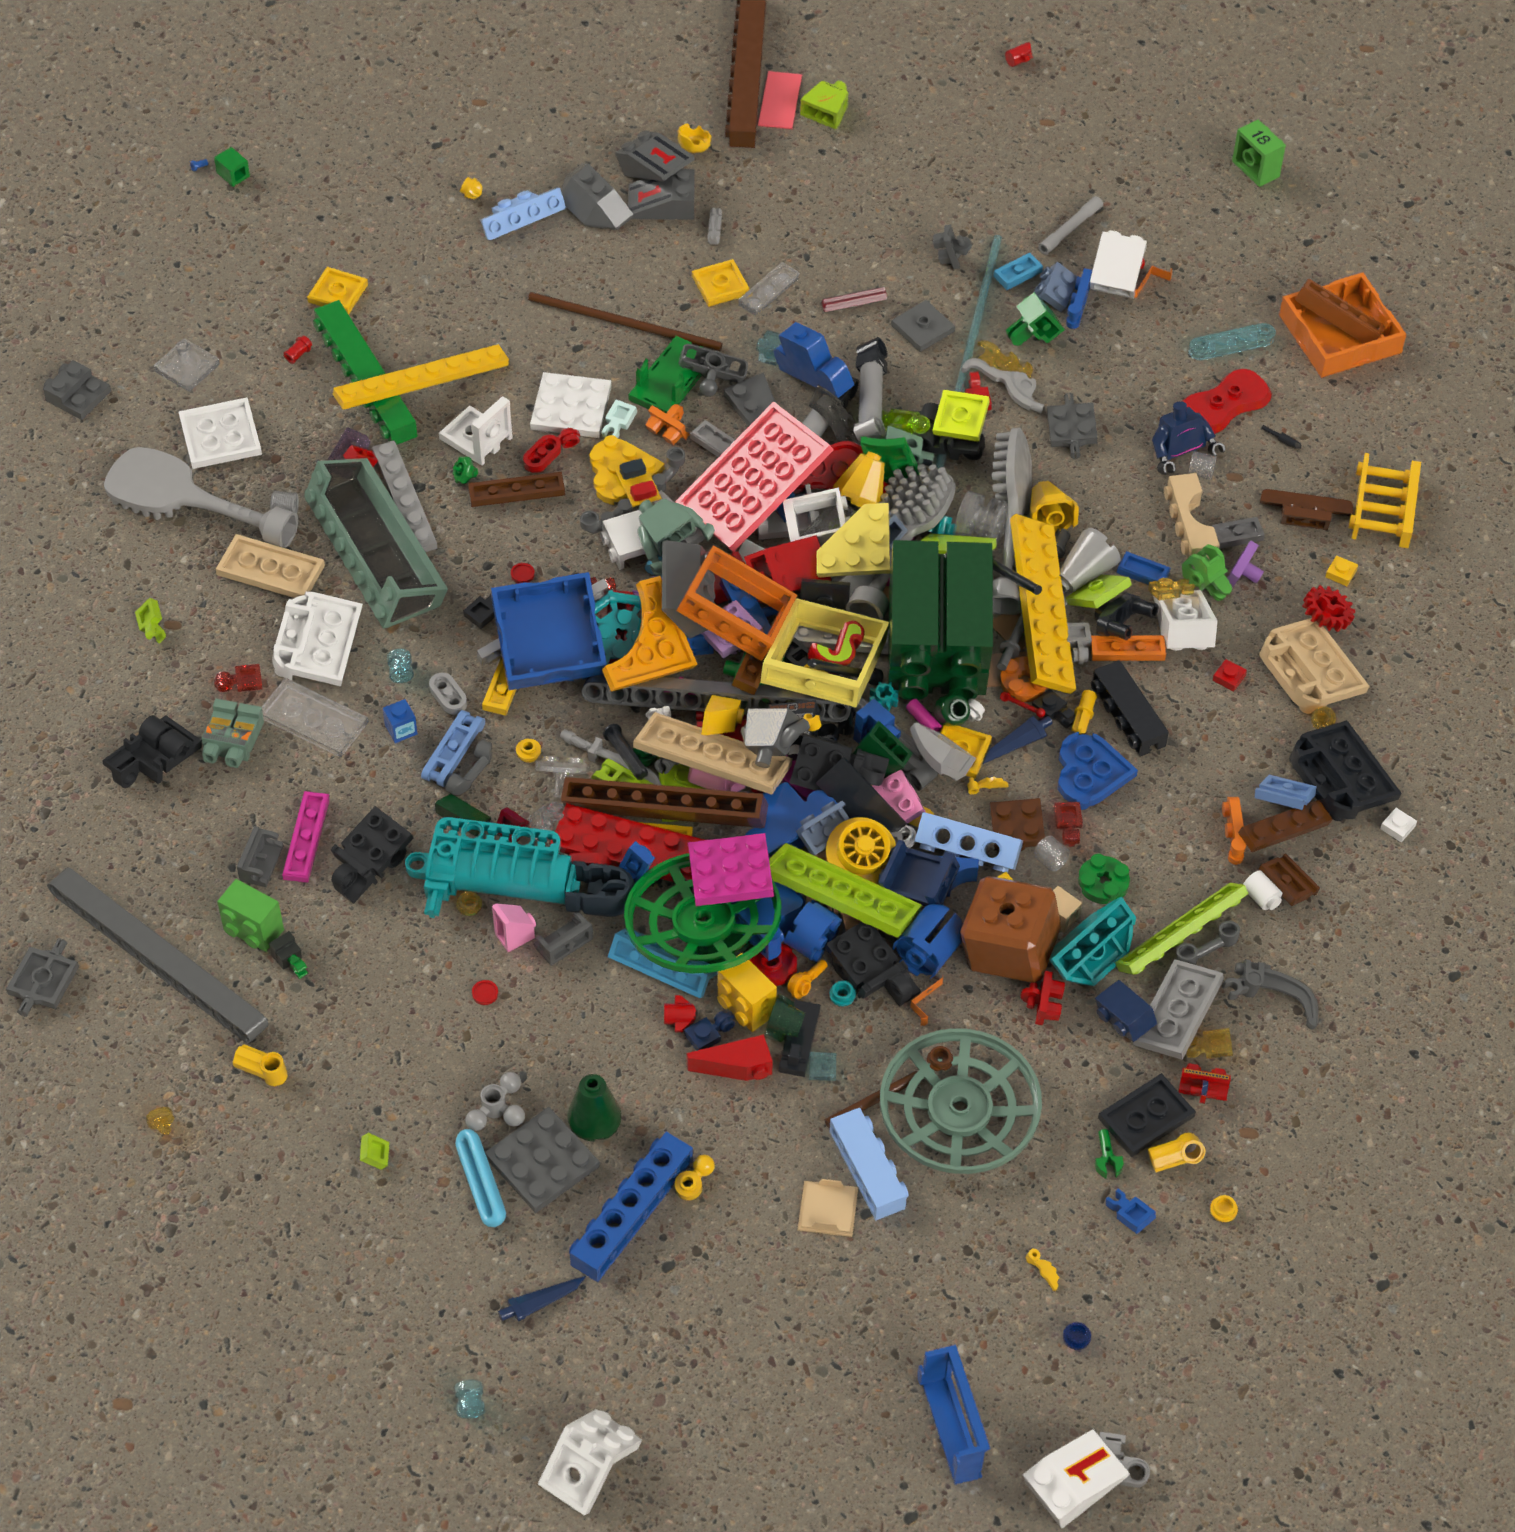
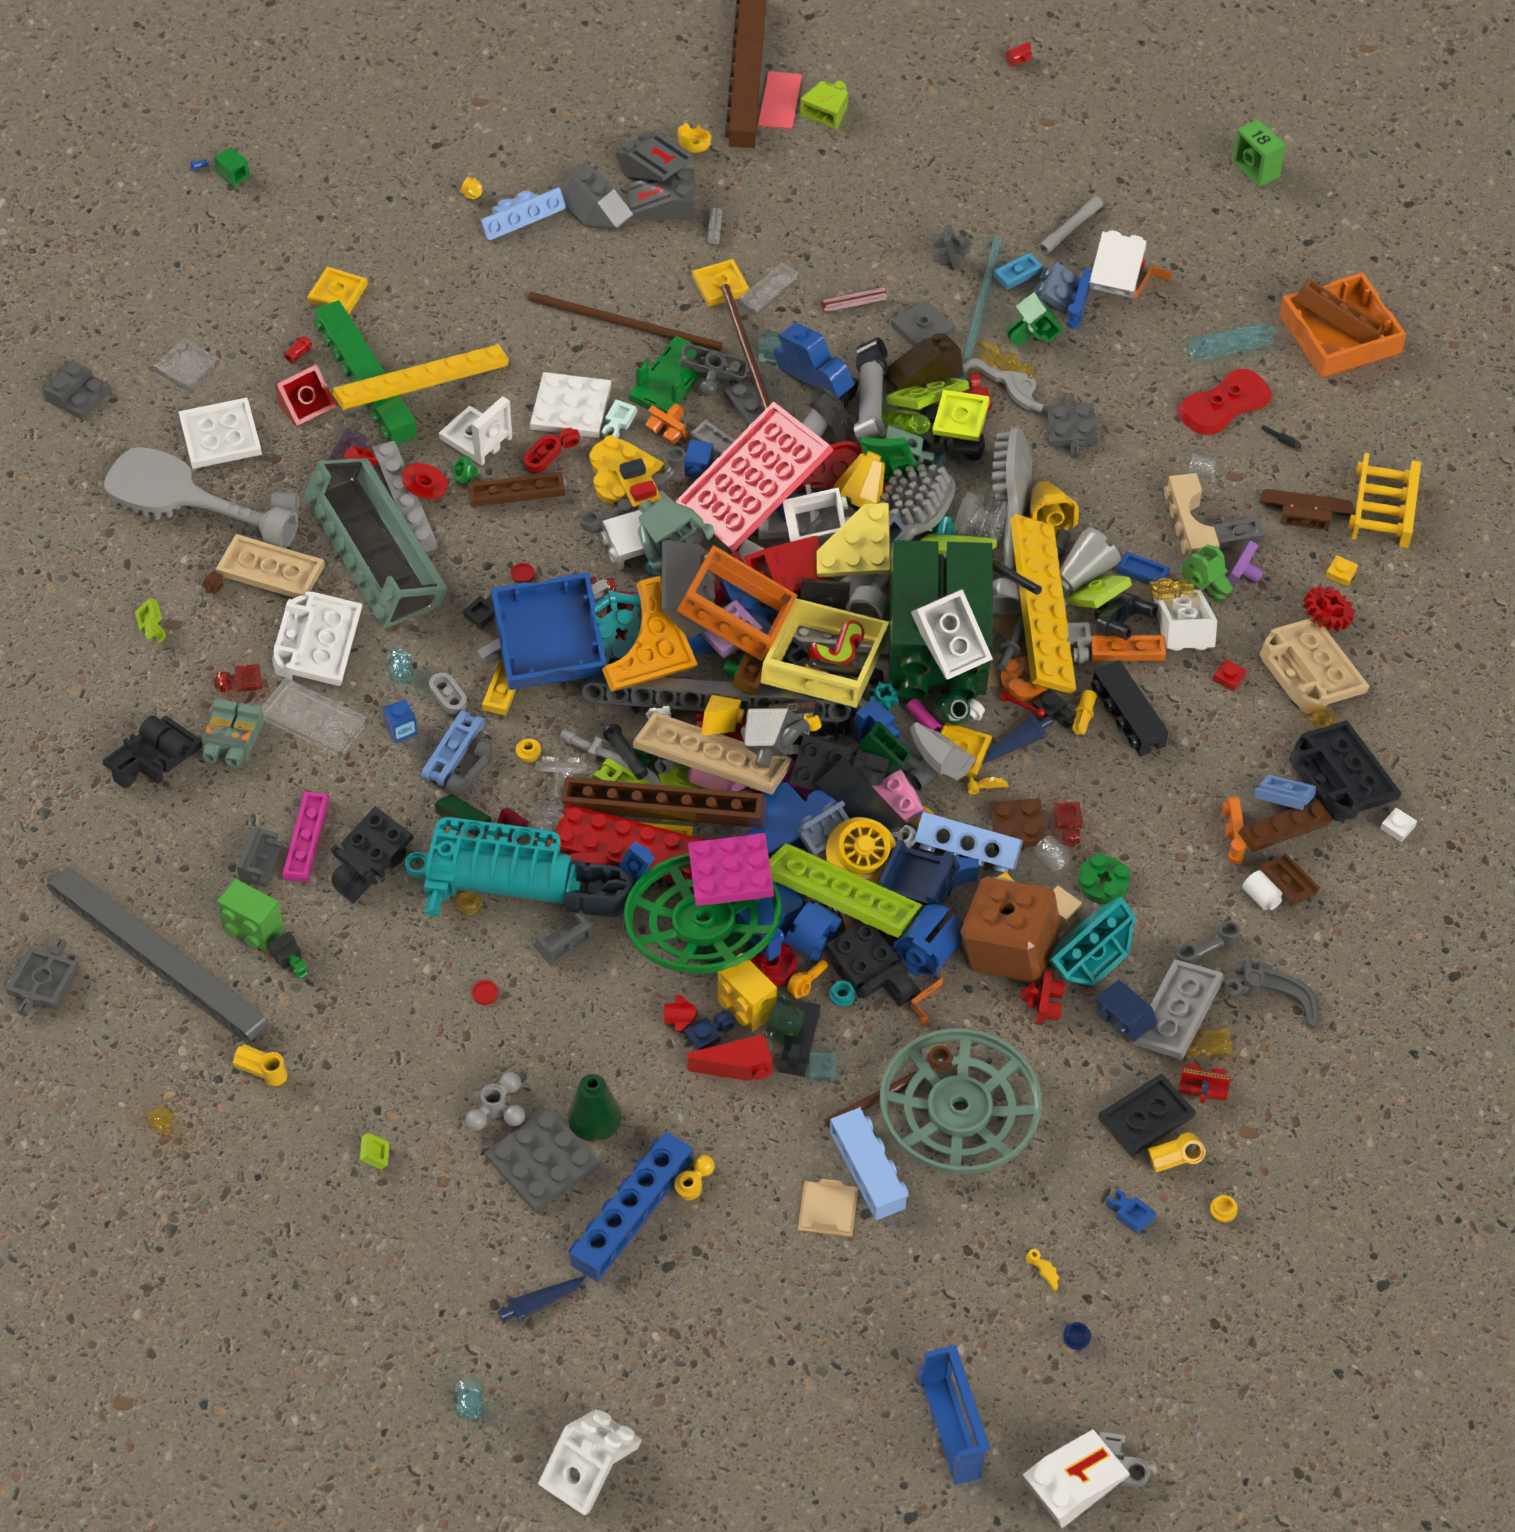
(213, 582): none -> reddish brown plate
(304, 395): none -> red slope
(424, 481): none -> red dish
(480, 1178): medium azure piece -> none
(512, 925): bright pink slope -> none
(625, 953): dark azure fence -> none
(698, 458): none -> blue brick
(745, 345): none -> reddish brown piece
(925, 394): none -> lime tile
(927, 362): none -> dark brown slope
(952, 634): none -> white slope
(1091, 769): blue plate -> none
(1107, 1156): green bar -> none
(1180, 434): dark blue torso -> none
(1187, 924): lime plate -> none

